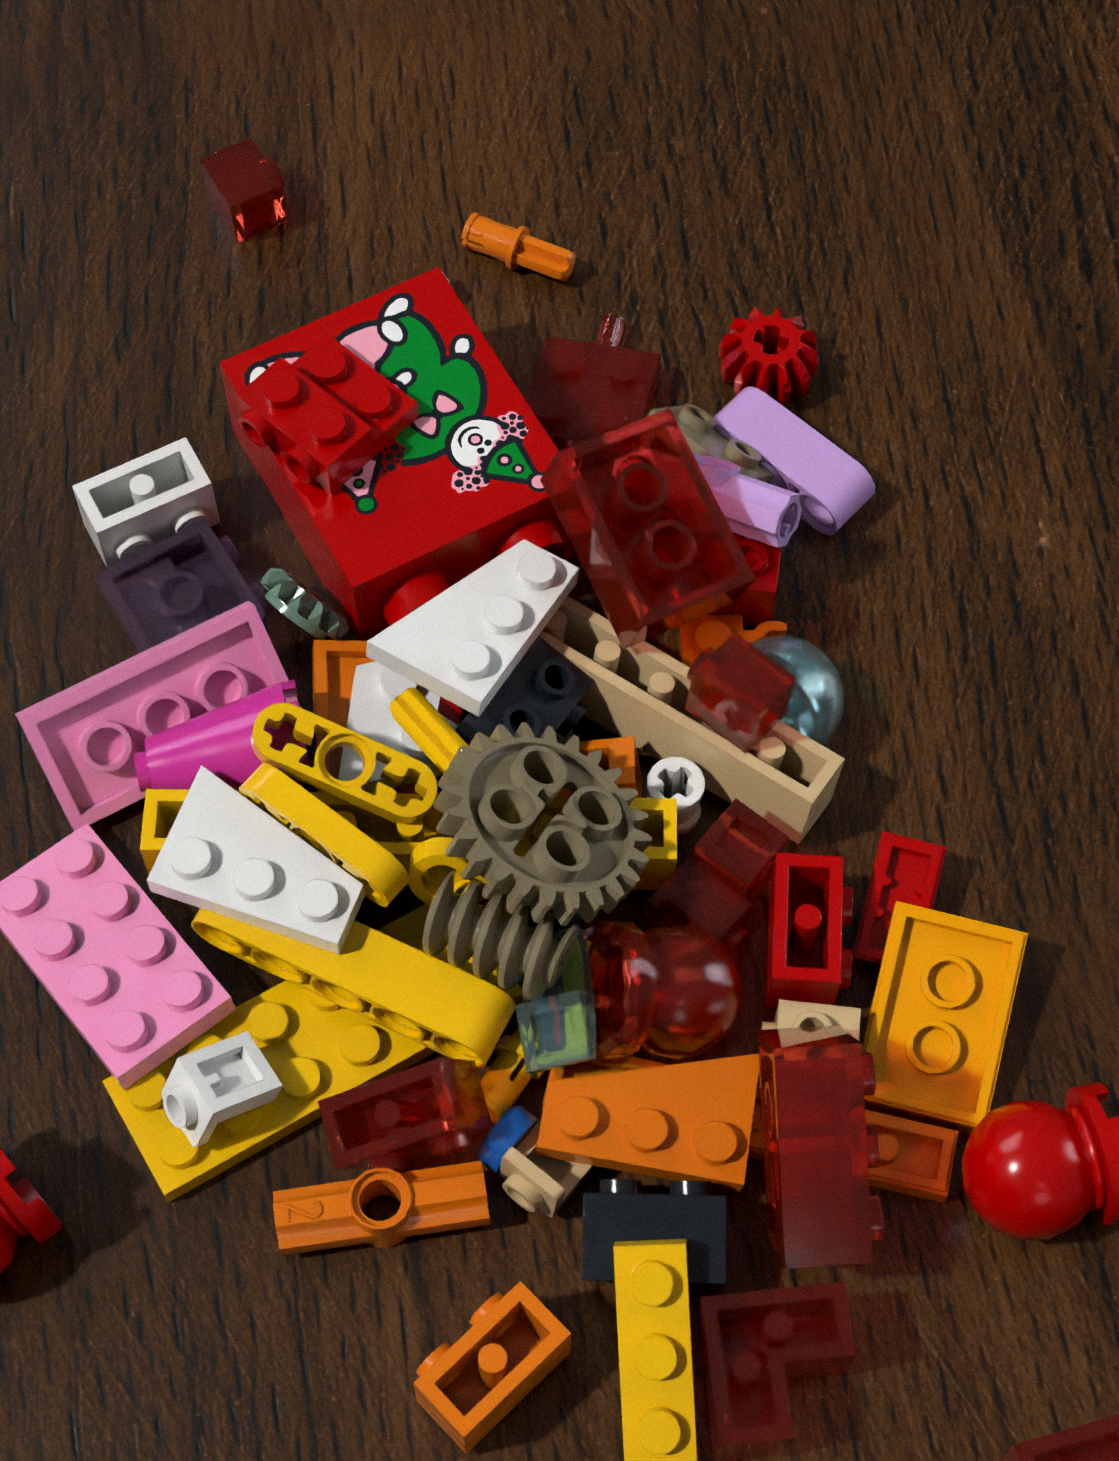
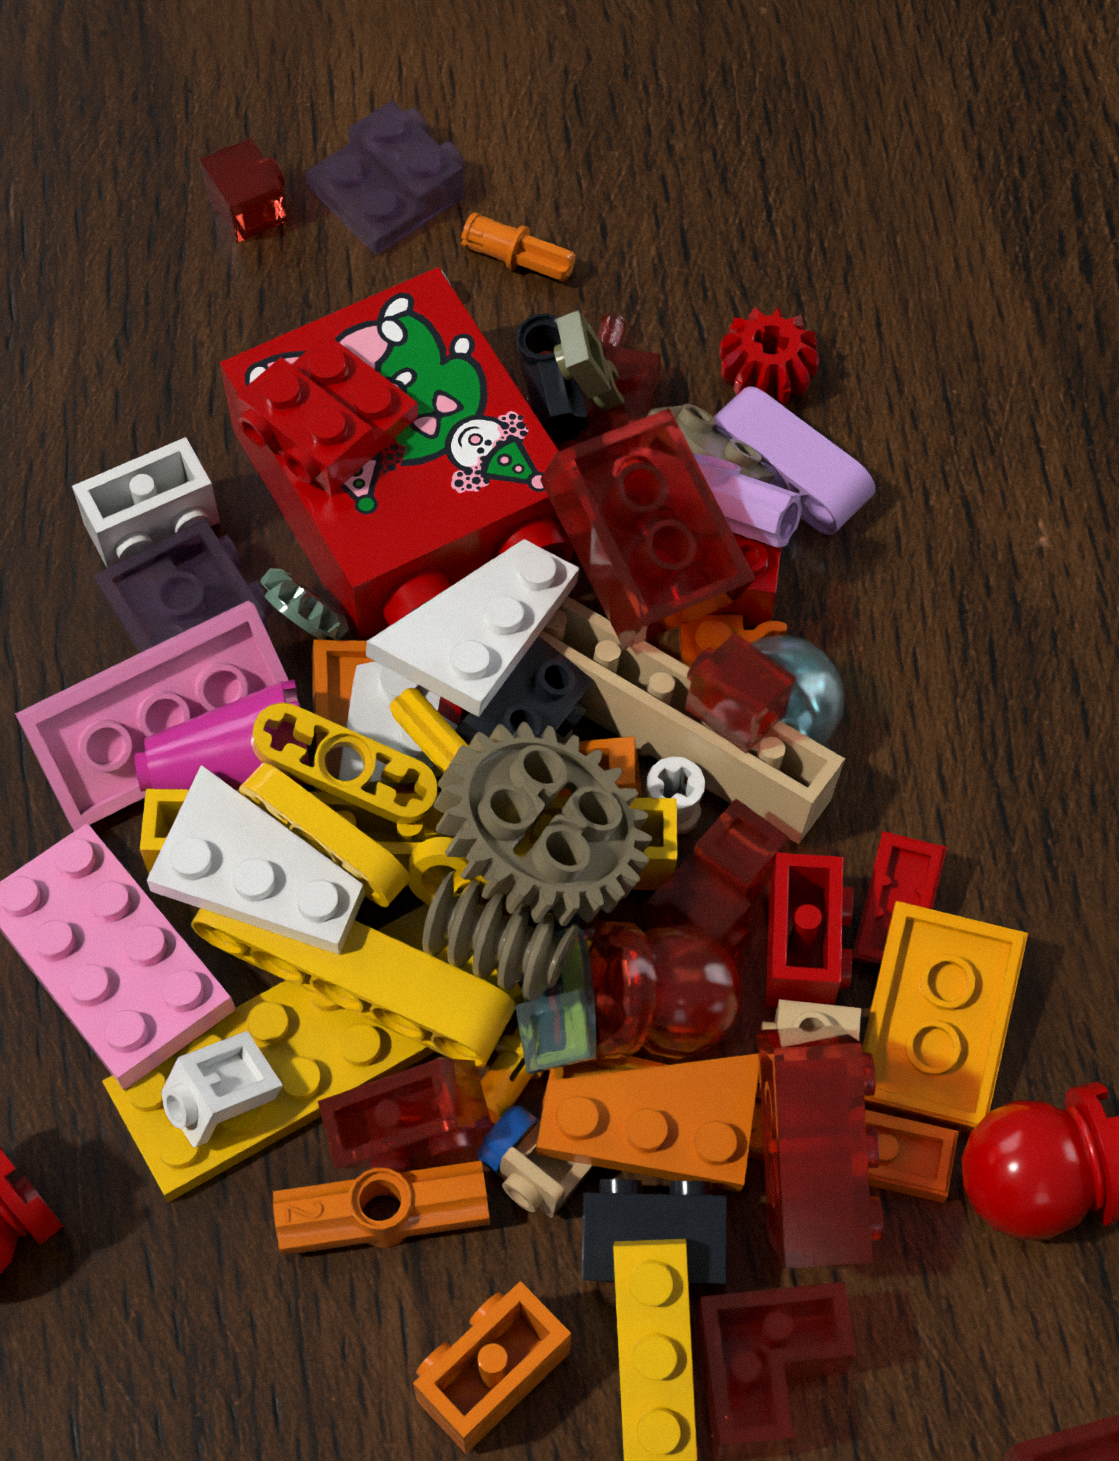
(389, 177): none -> clear purple plate
(552, 398): none -> black piece
(582, 359): none -> olive plate

